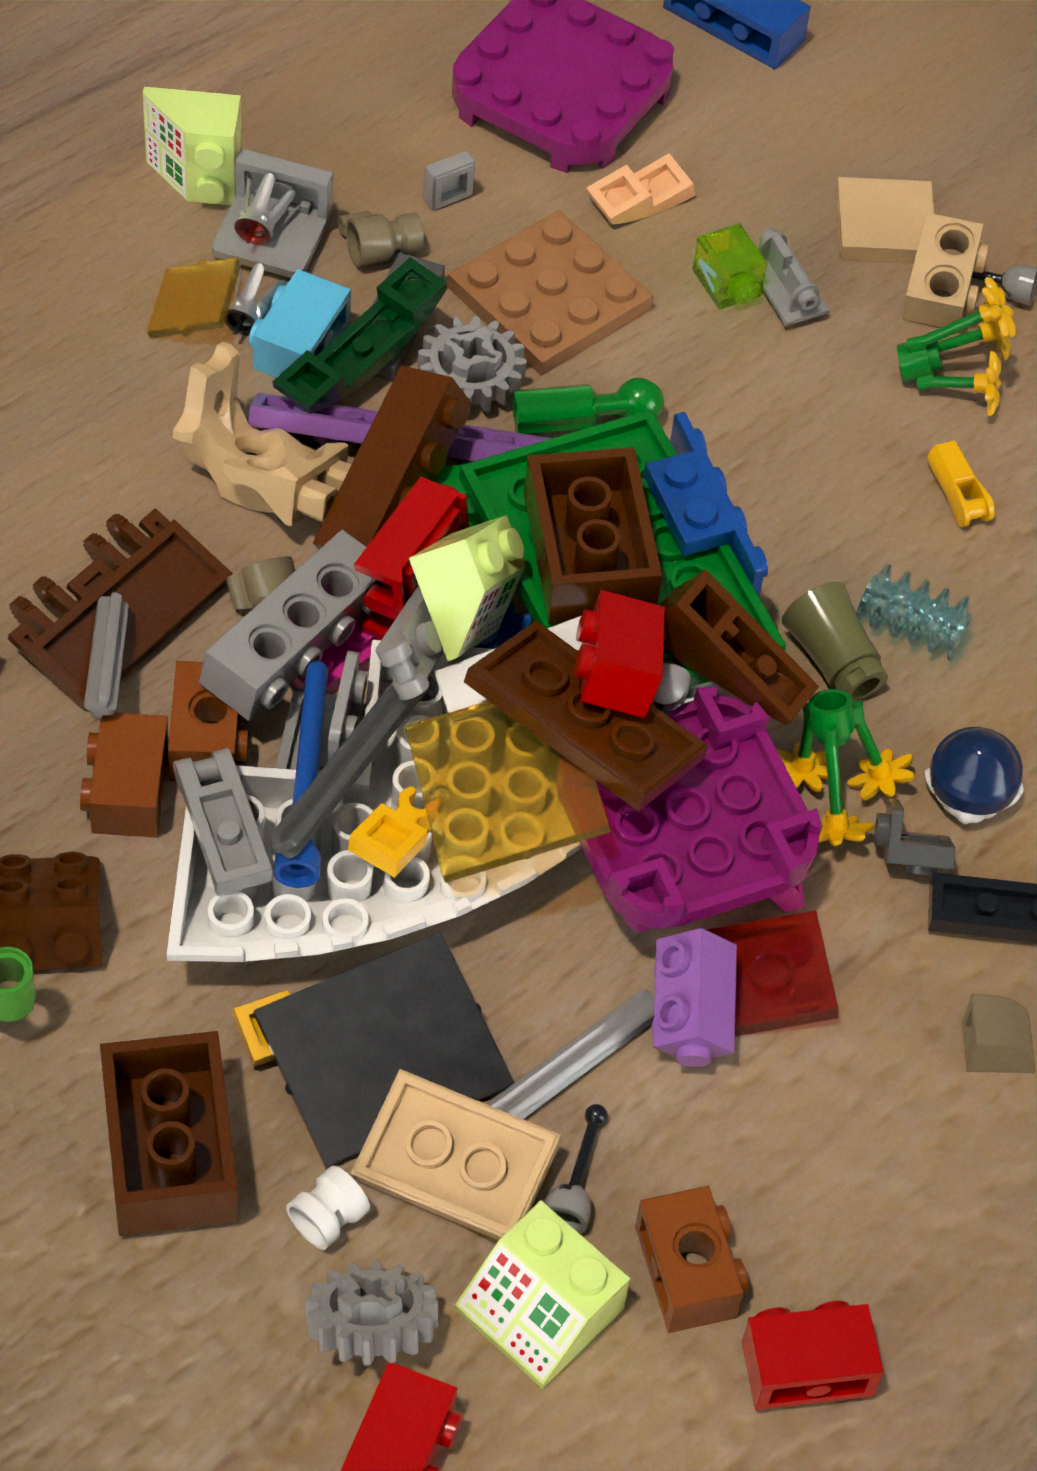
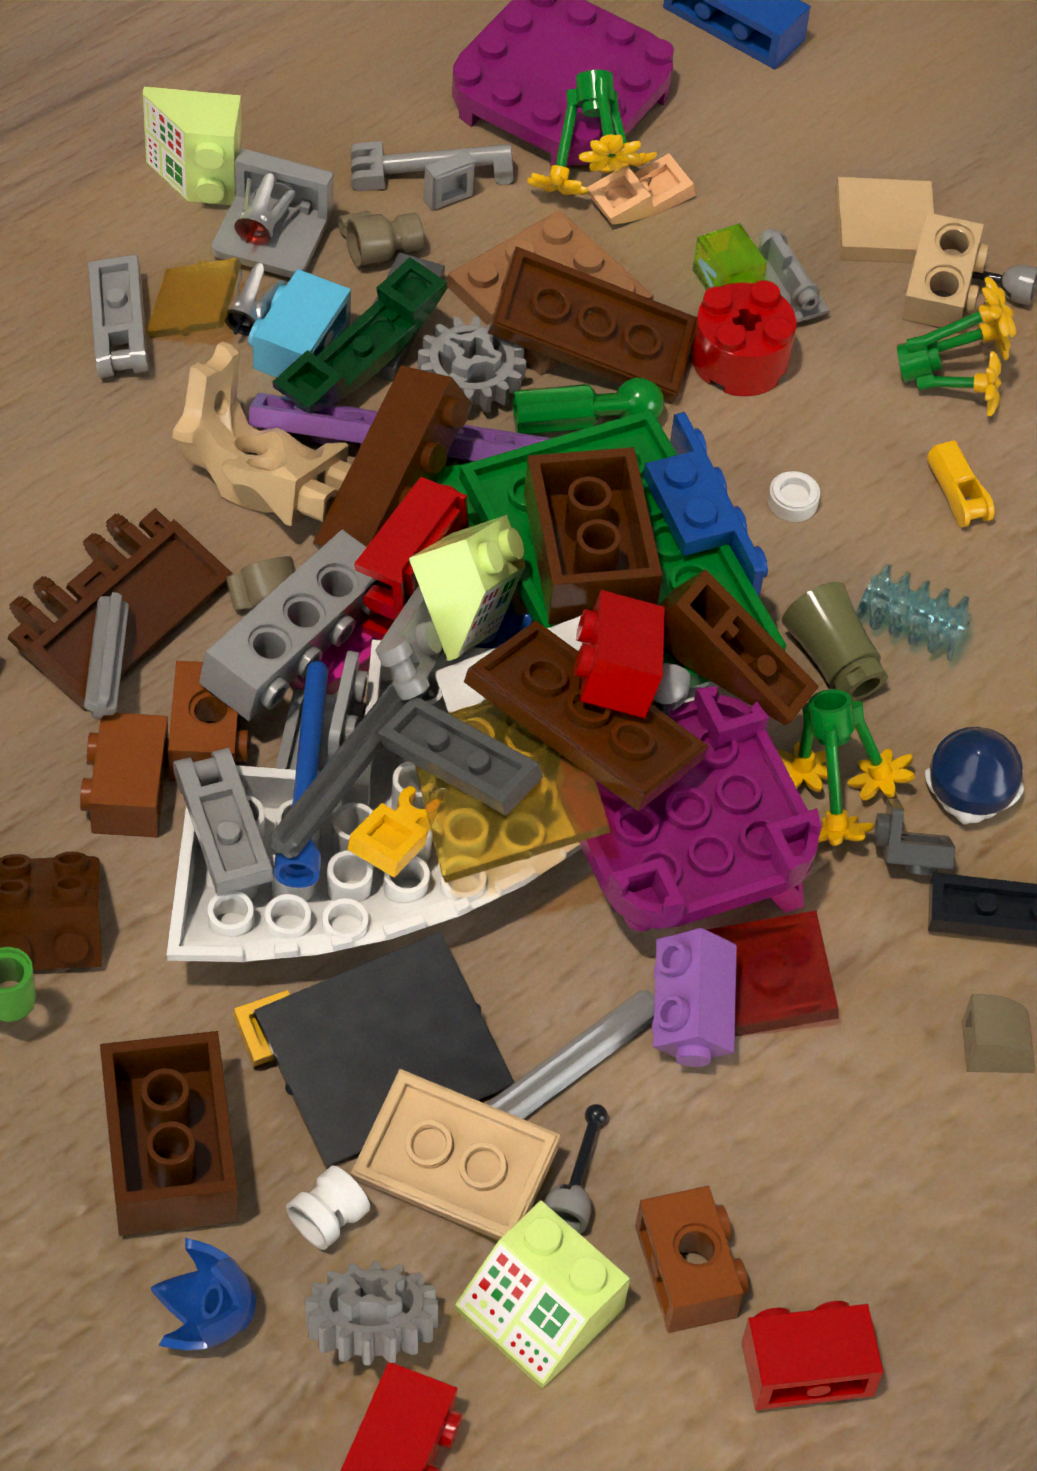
(118, 315): none -> light grey plate
(209, 1302): none -> blue piece
(371, 164): none -> light grey hinge
(460, 755): none -> dark grey plate
(592, 323): none -> reddish brown tile
(597, 99): none -> plant
(743, 337): none -> red brick
(793, 496): none -> white tile

